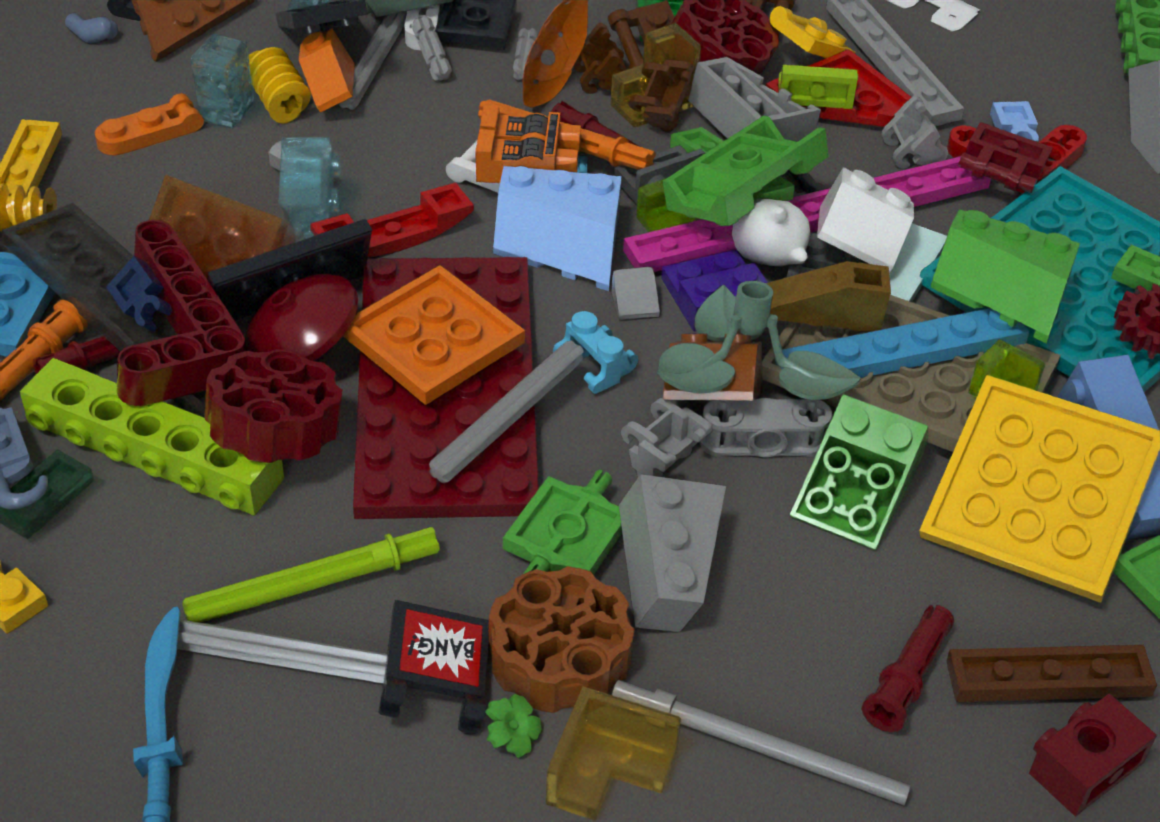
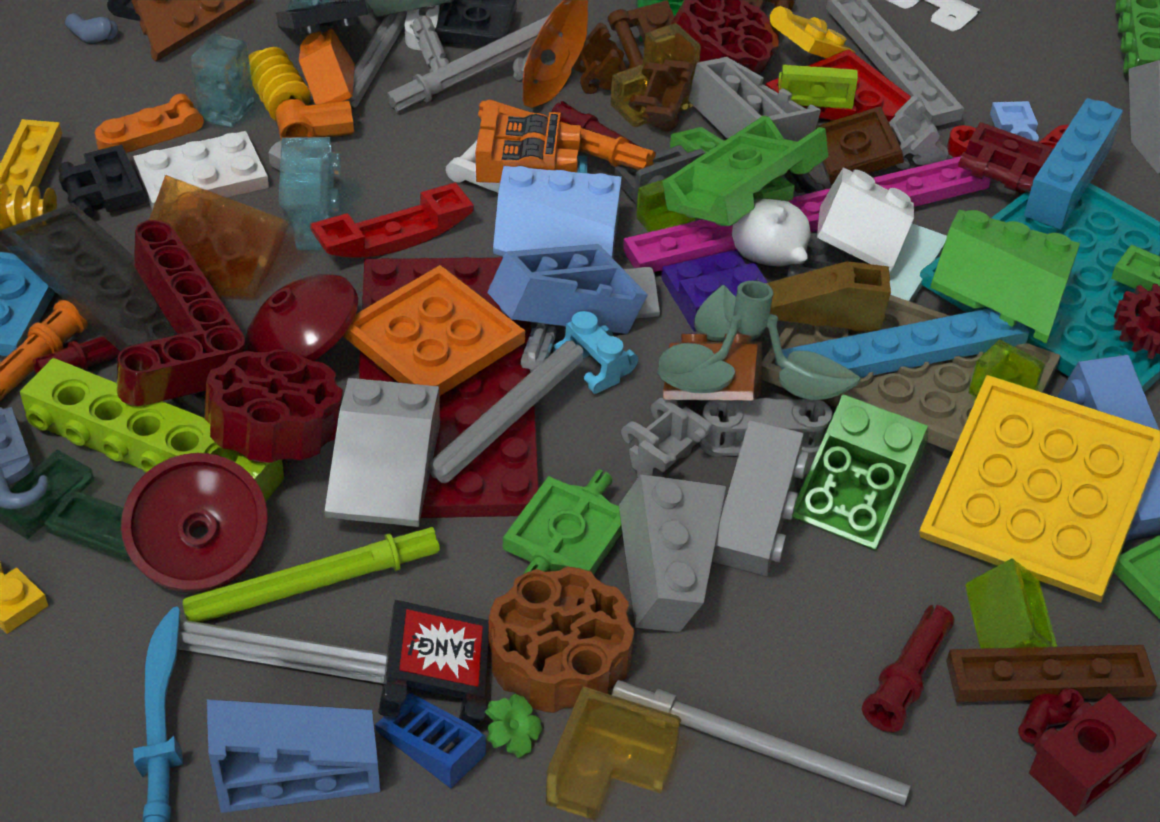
(89, 523): none -> clear green plate
(113, 181): none -> black plate
(136, 293): dark blue plate -> none
(191, 494): none -> dark red dish
(219, 164): none -> white plate
(252, 281): black tile -> none
(289, 753): none -> medium blue wedge
(317, 120): none -> orange piece
(383, 452): none -> light grey slope
(446, 767): none -> blue slope
(465, 67): none -> light grey axle
(538, 346): none -> light grey axle
(561, 281): none -> medium blue wedge
(760, 498): none -> light grey wedge
(860, 143): none -> reddish brown plate
(1009, 608): none -> clear neon green panel
(1048, 711): none -> dark red arm
(1073, 163): none -> dark azure brick

